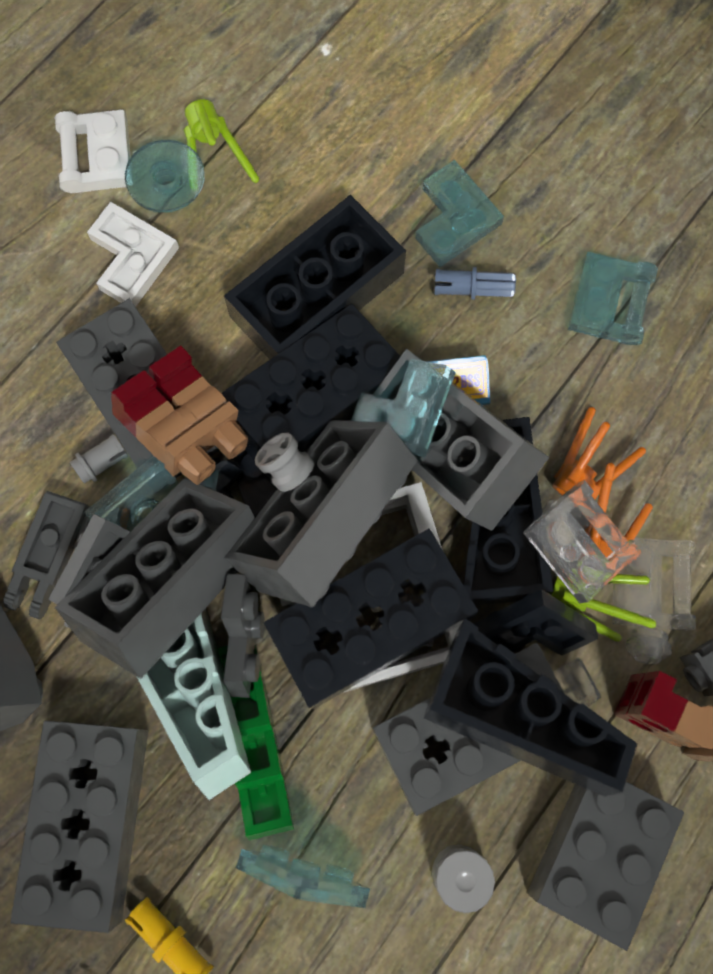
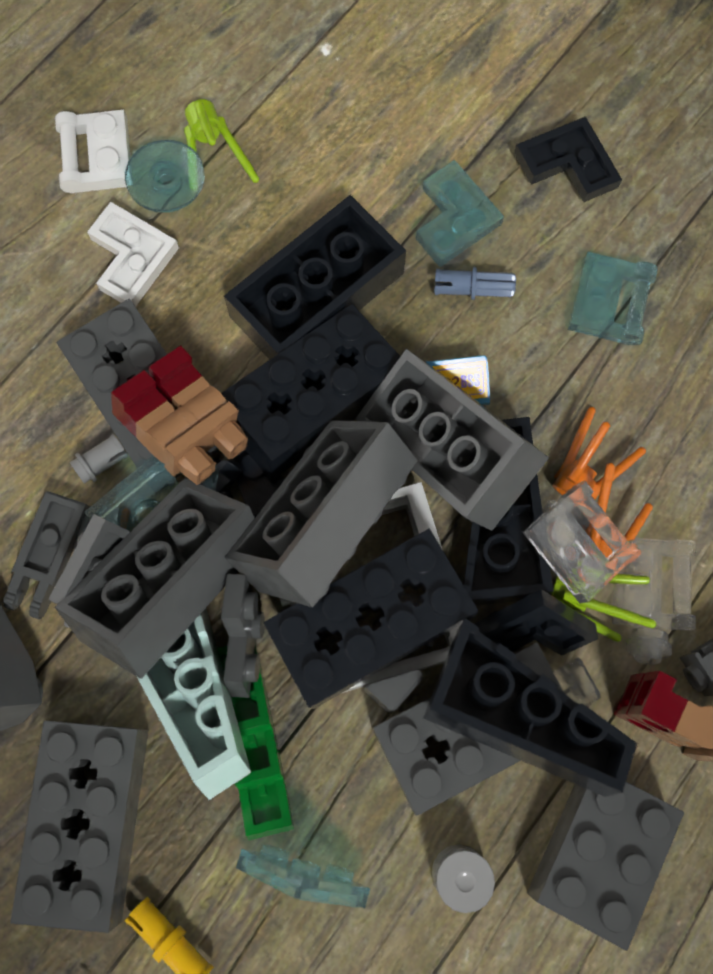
(284, 462): light grey wheel -> none
(392, 691): none -> dark grey slope
(416, 405): clear light blue plate -> none
(572, 150): none -> black plate

